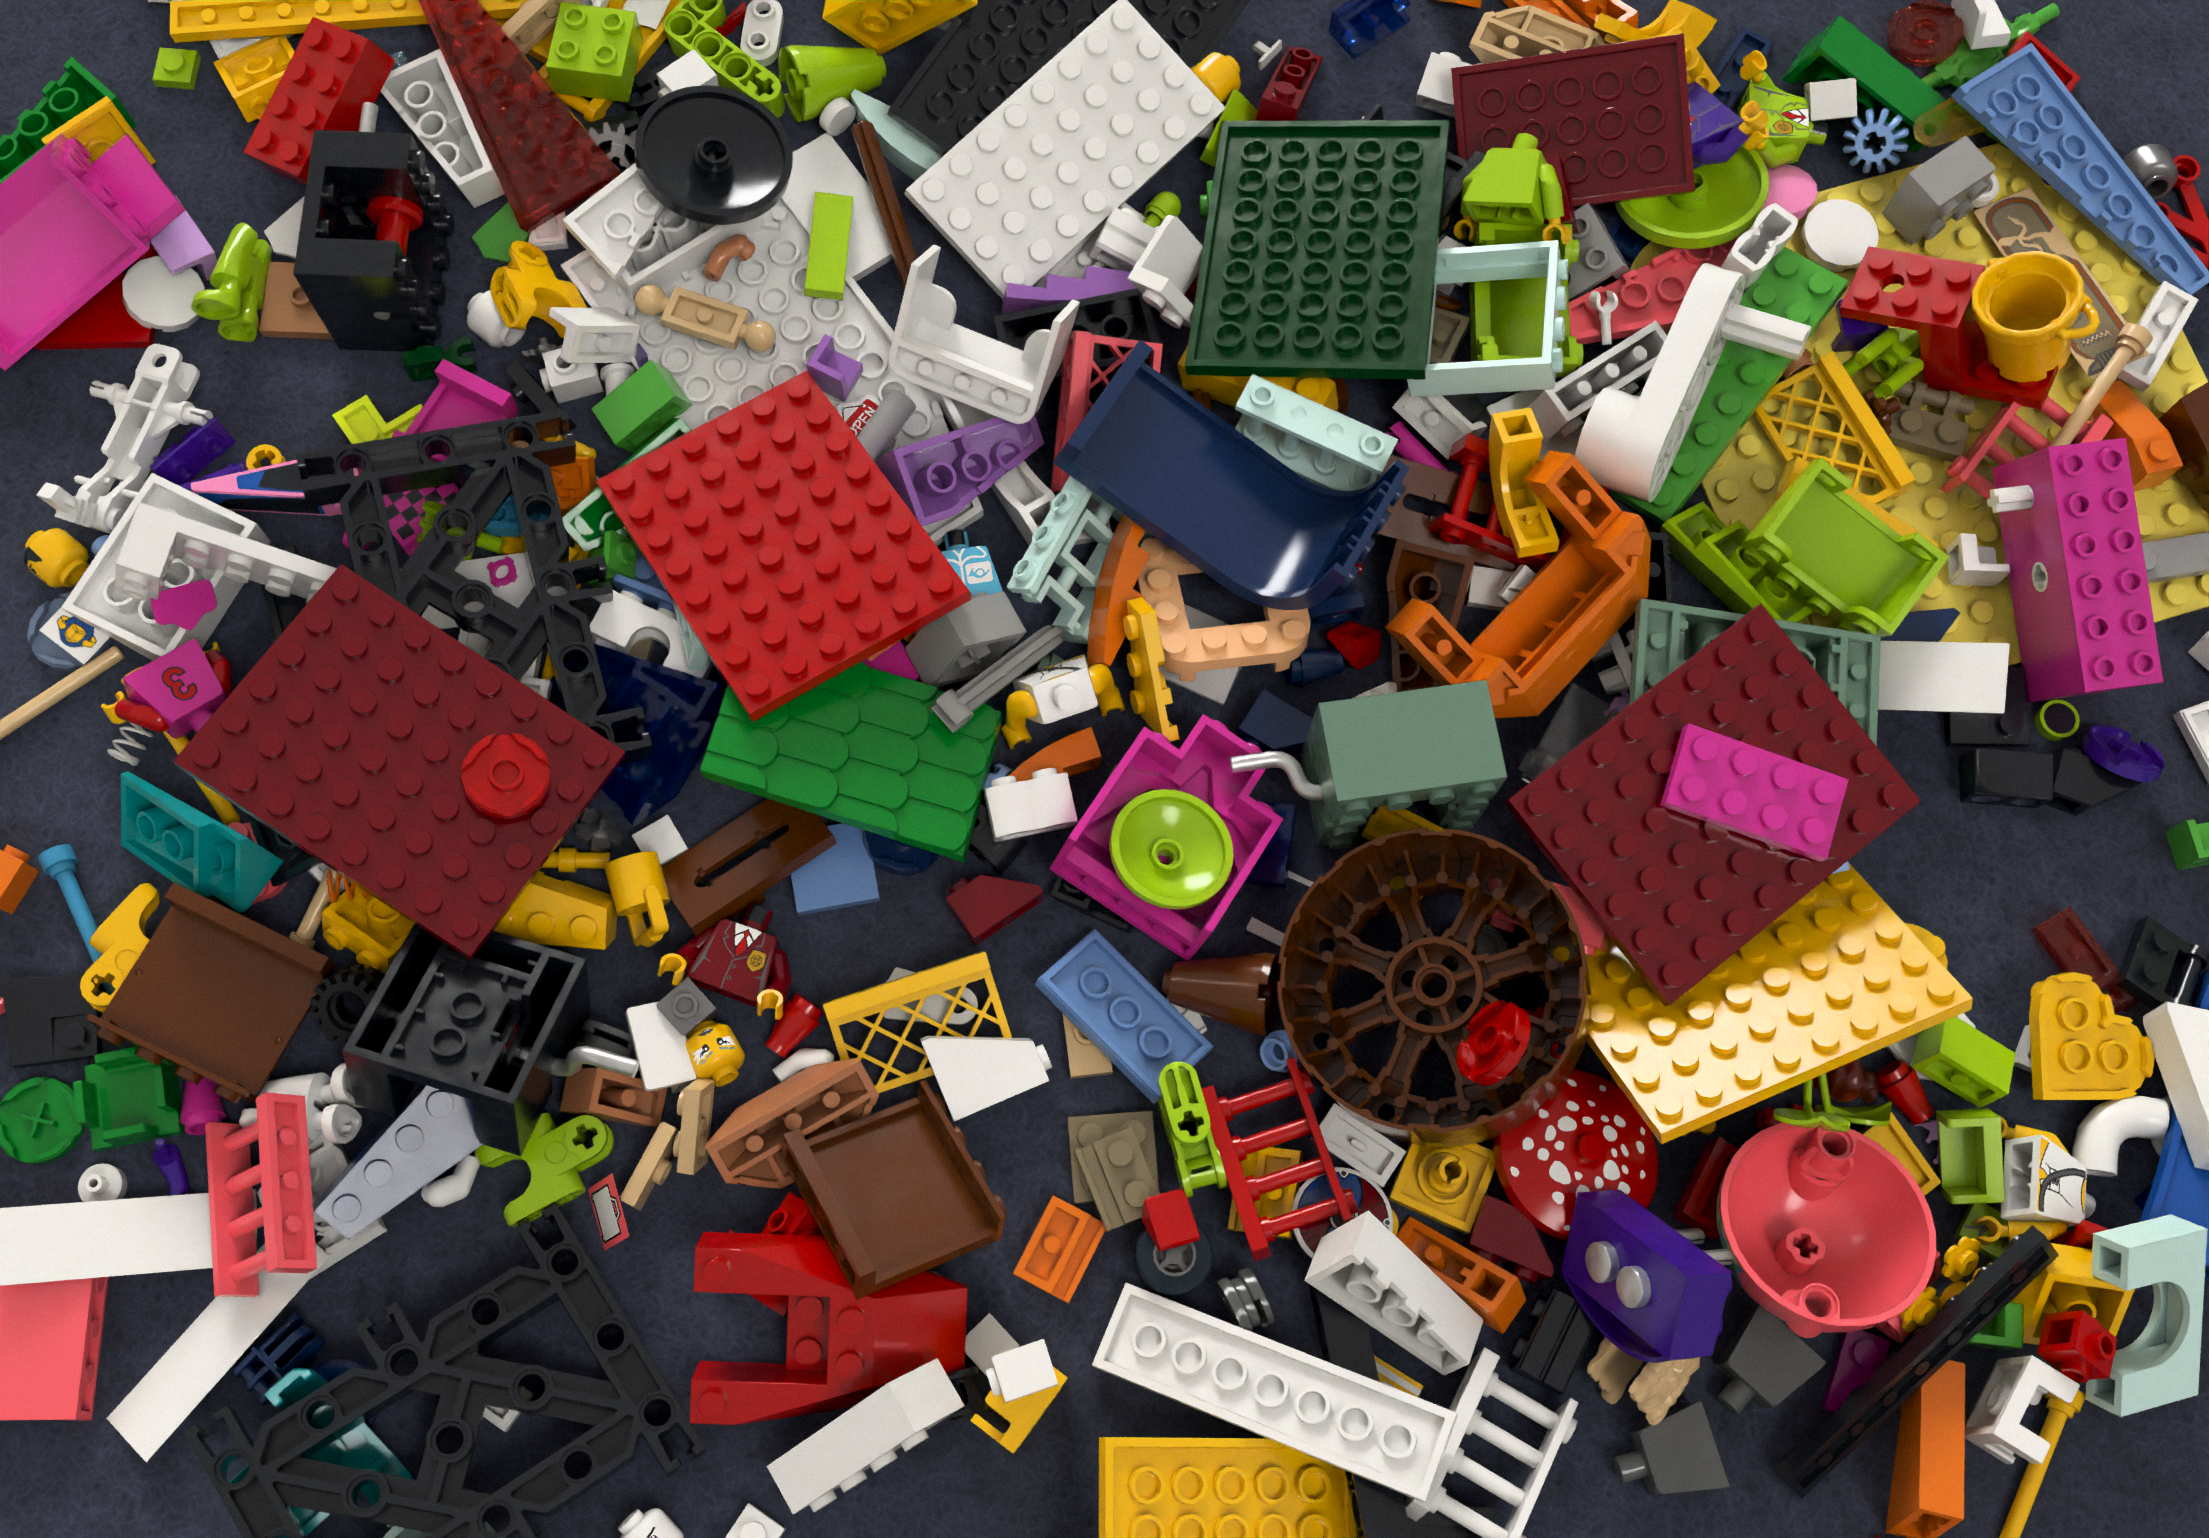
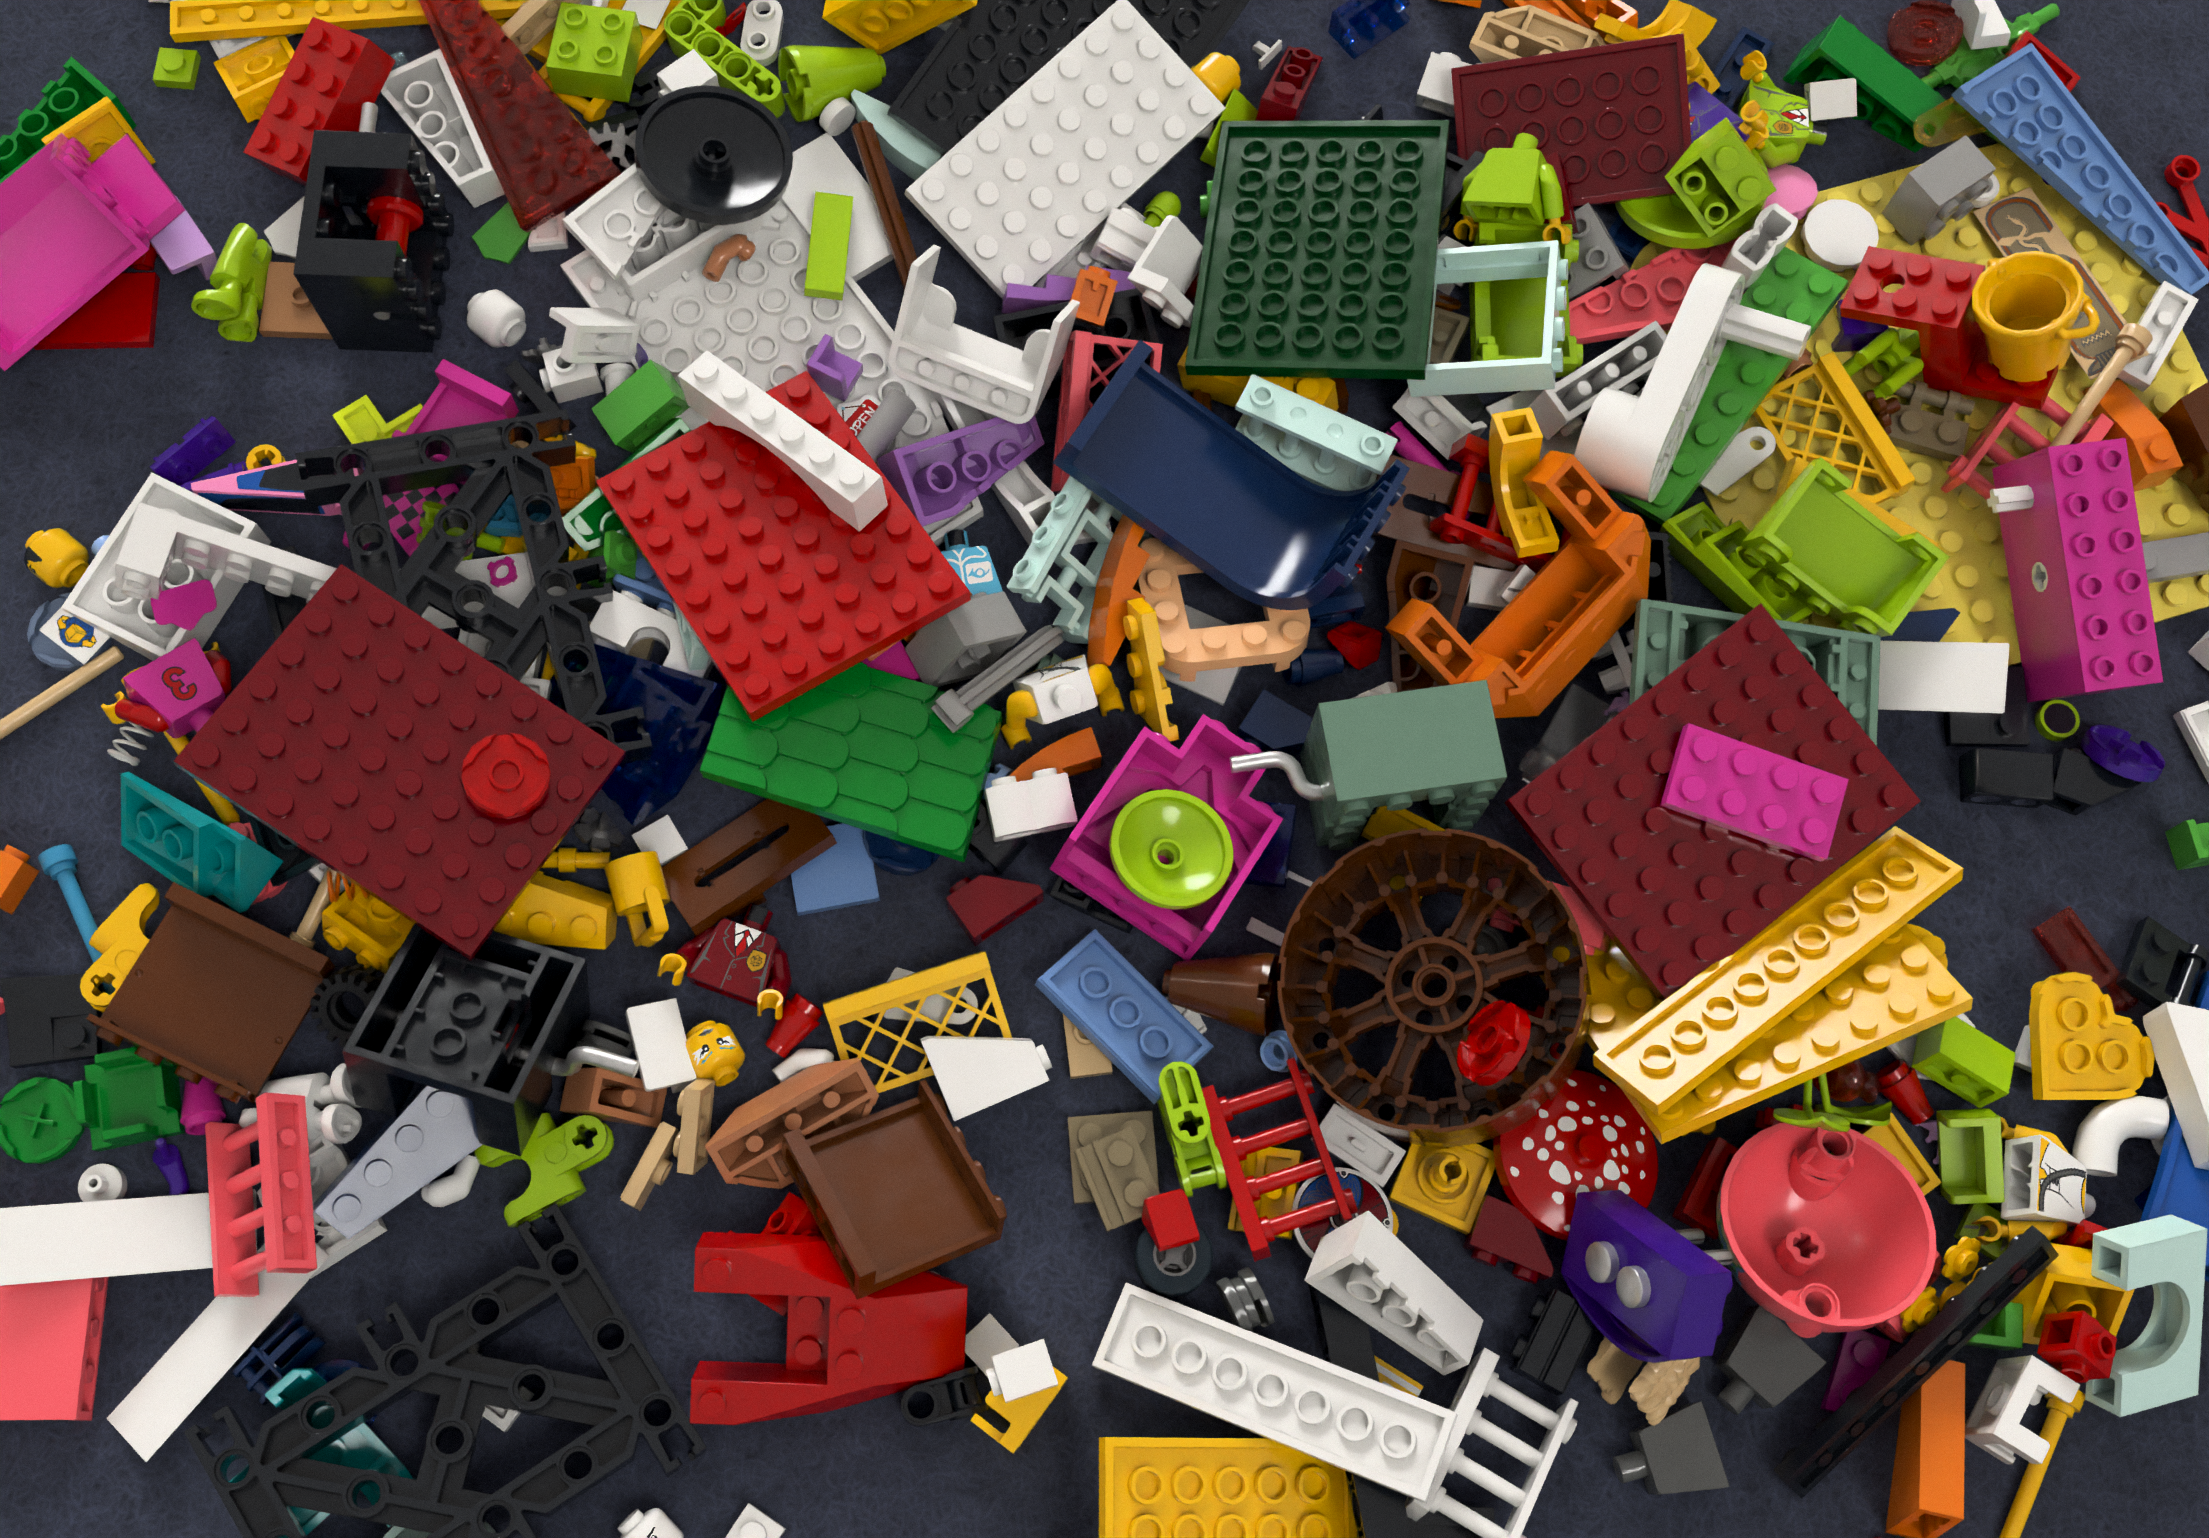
(137, 435): white piece -> none
(158, 297): white tile -> none
(425, 359): dark green plate -> none
(531, 288): yellow piece -> none
(608, 1212): sticker -> none
(686, 1007): flat silver bracket -> none
(705, 318): tan plate -> none
(830, 471): none -> white arch
(865, 1437): white wedge -> none
(1060, 1249): orange plate -> none
(1095, 293): none -> orange bracket
(1478, 1282): orange slope -> none
(1604, 312): white hand -> none
(1719, 178): none -> lime slope
(1739, 459): none -> white piece
(1776, 970): none -> yellow plate
(1869, 152): light blue gear -> none
(1973, 564): white panel -> none
(2153, 169): flat silver head -> none

